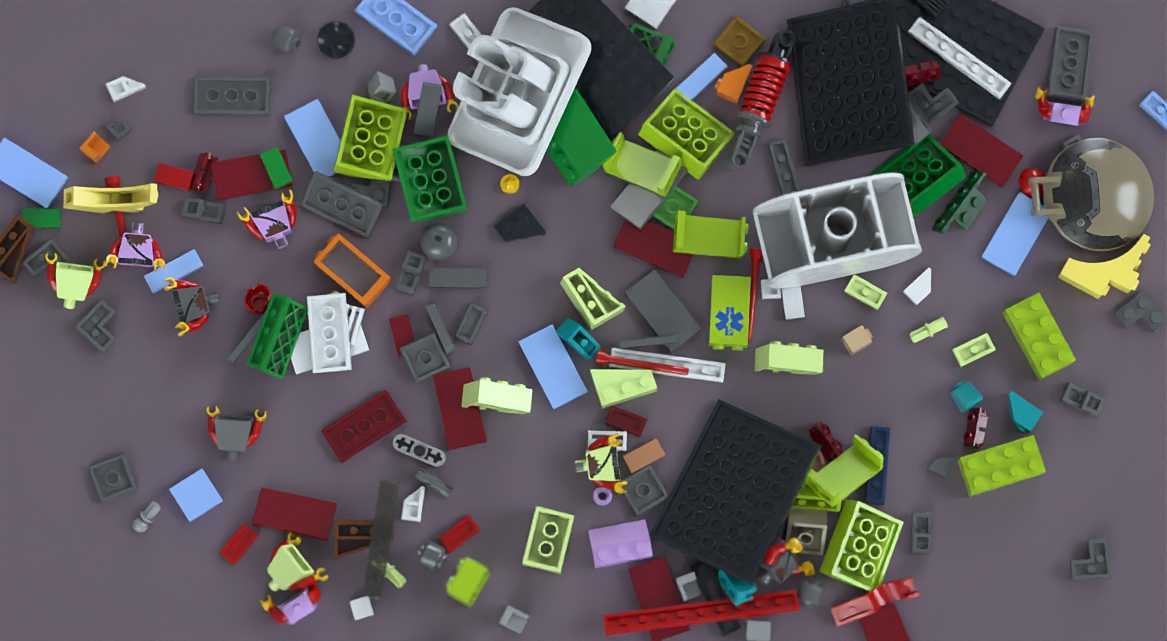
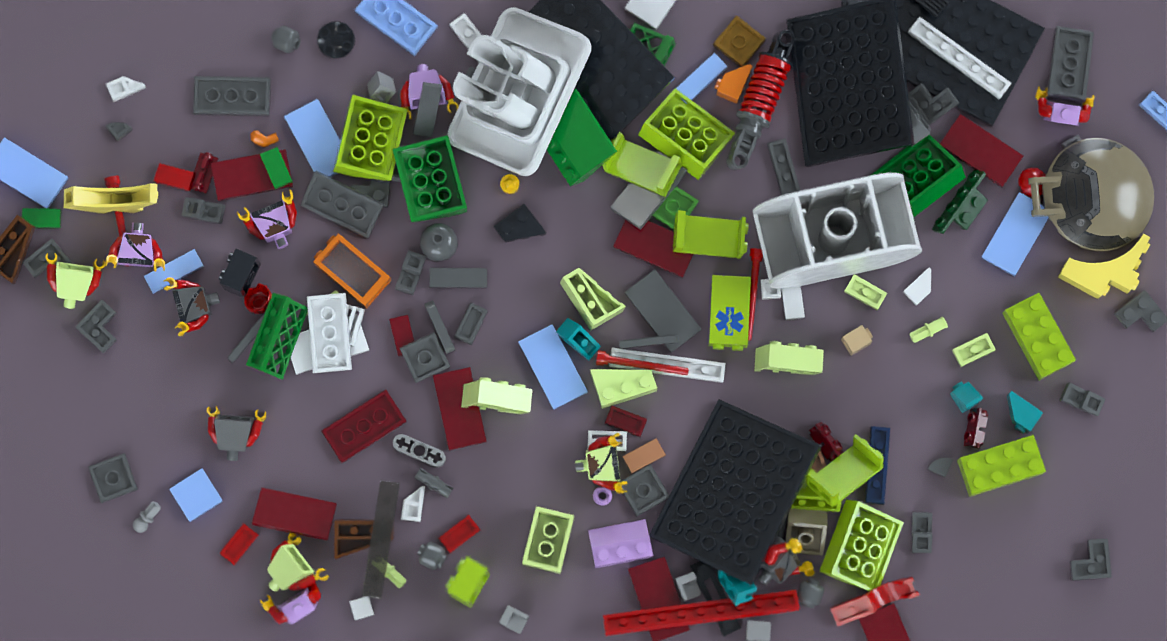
(94, 147): orange panel -> none
(239, 272): none -> black brick
(262, 140): none -> orange arm
(928, 72): dark red hinge -> none

